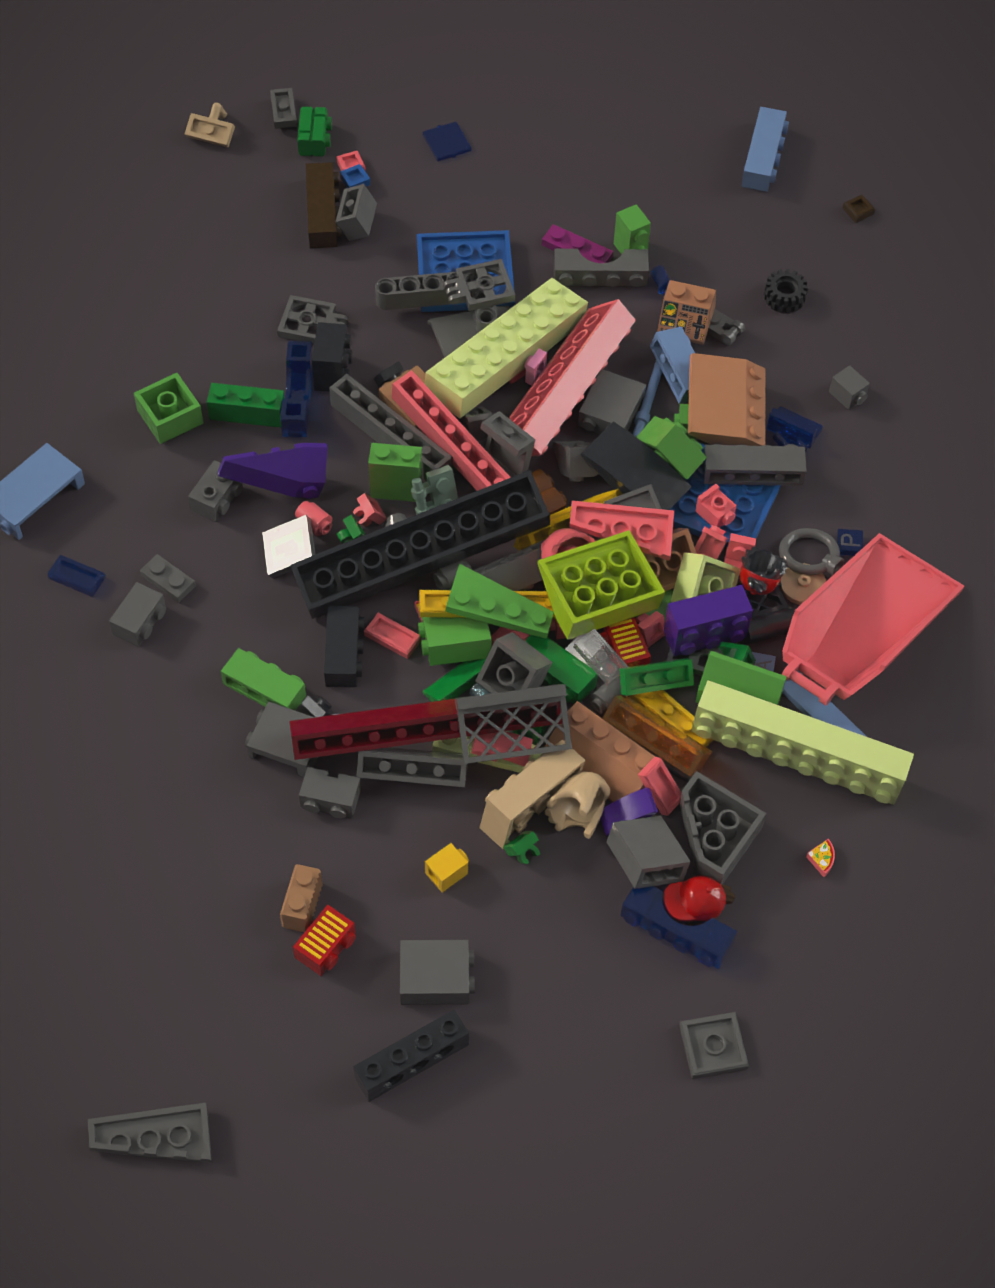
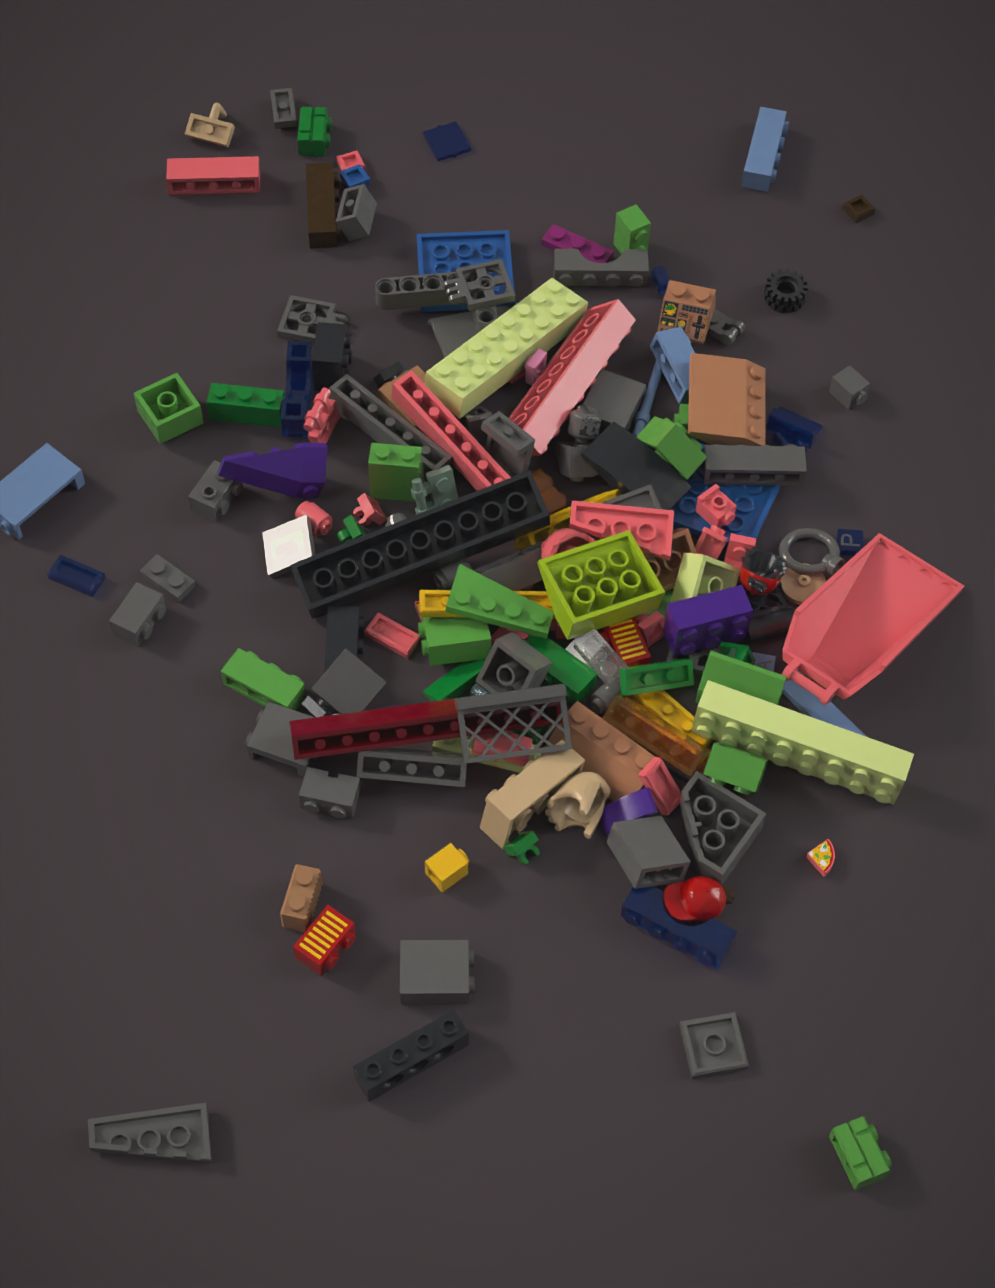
(213, 175): none -> coral brick
(322, 418): none -> coral plate
(349, 684): none -> dark grey tile
(584, 424): none -> dark grey head
(735, 767): none -> bright green brick
(860, 1153): none -> bright green brick

